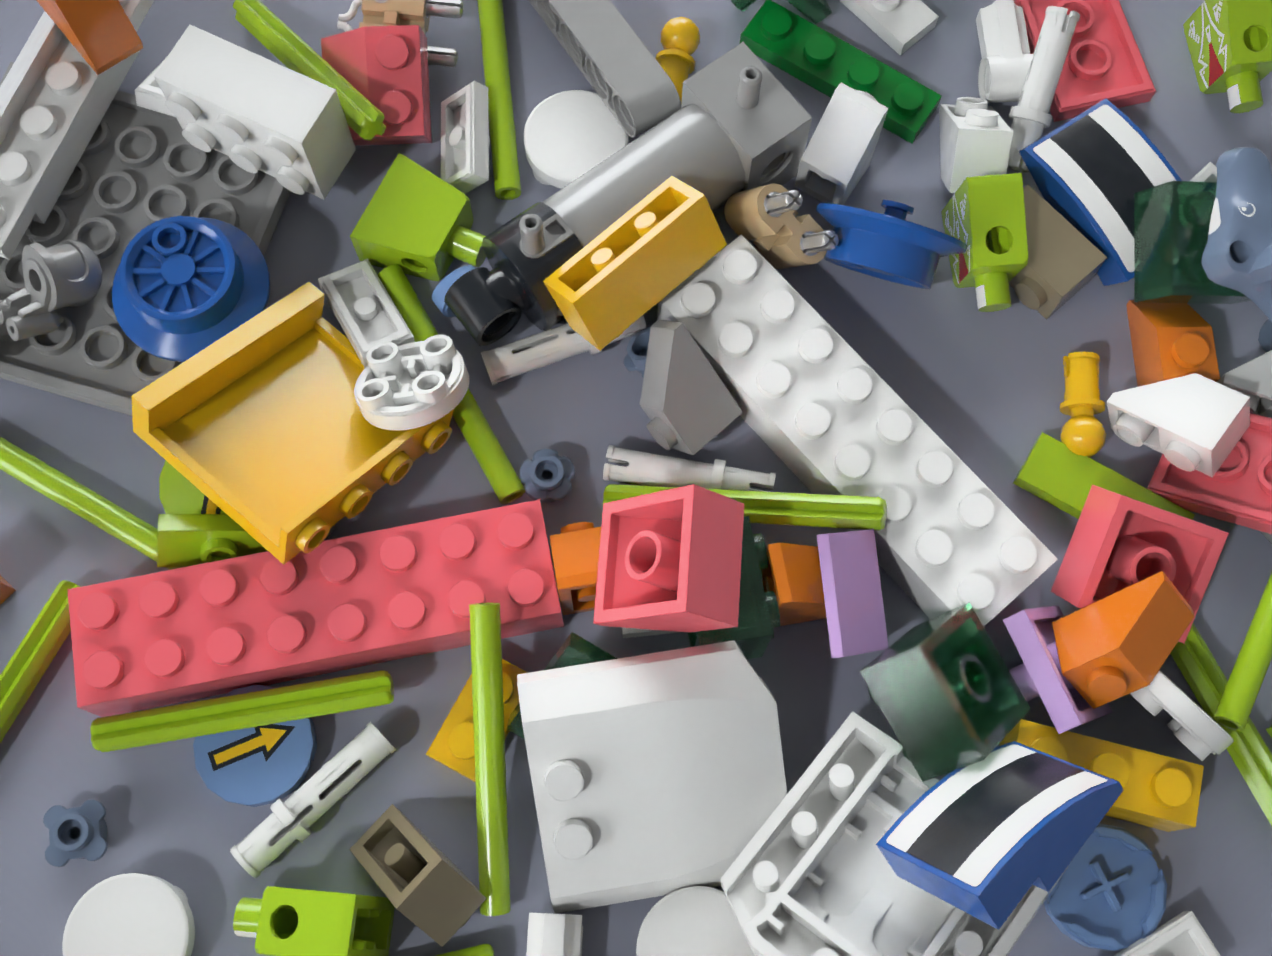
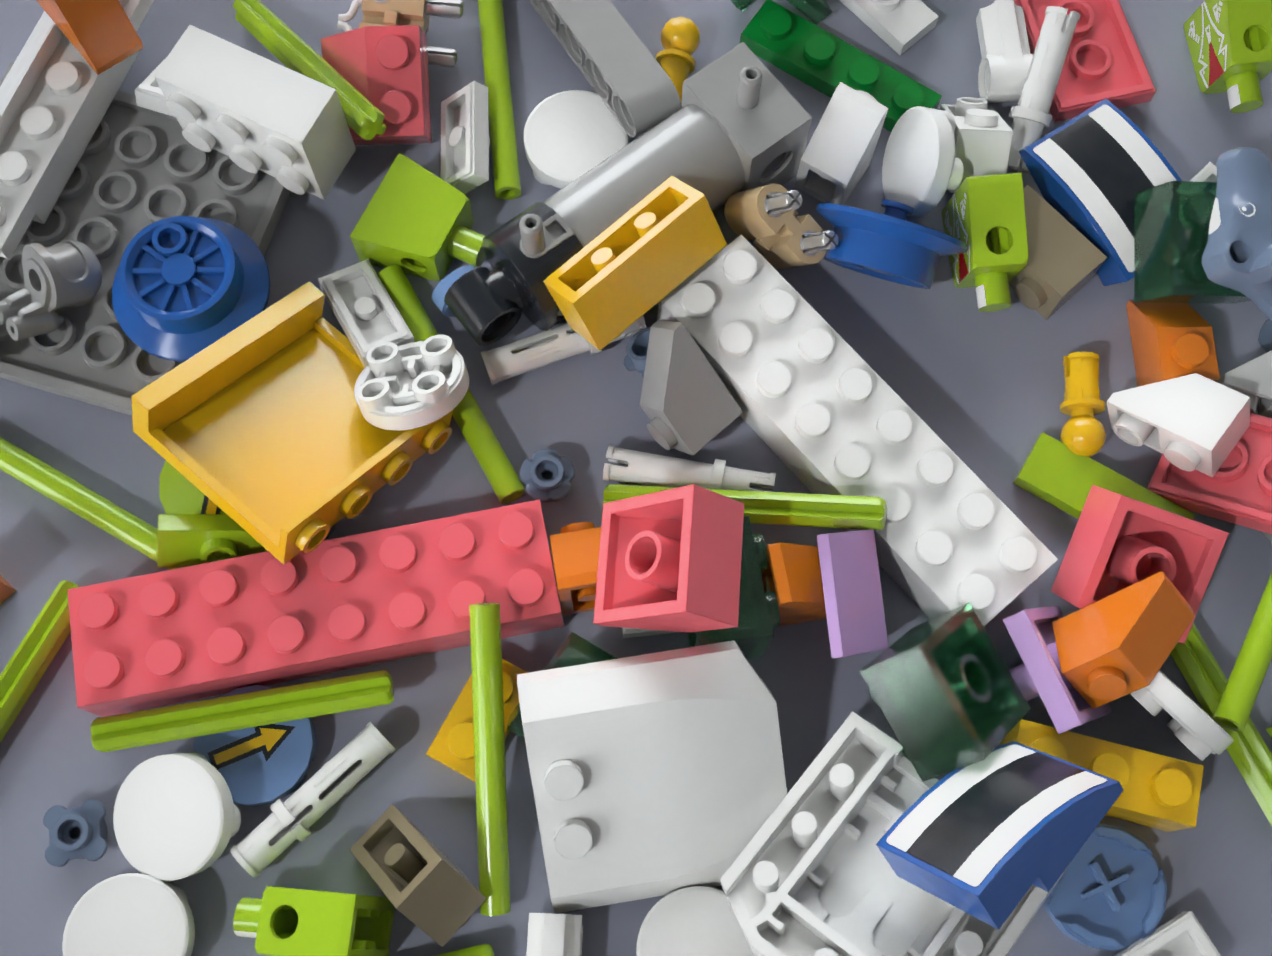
(174, 816): none -> white tile
(921, 159): none -> white tile

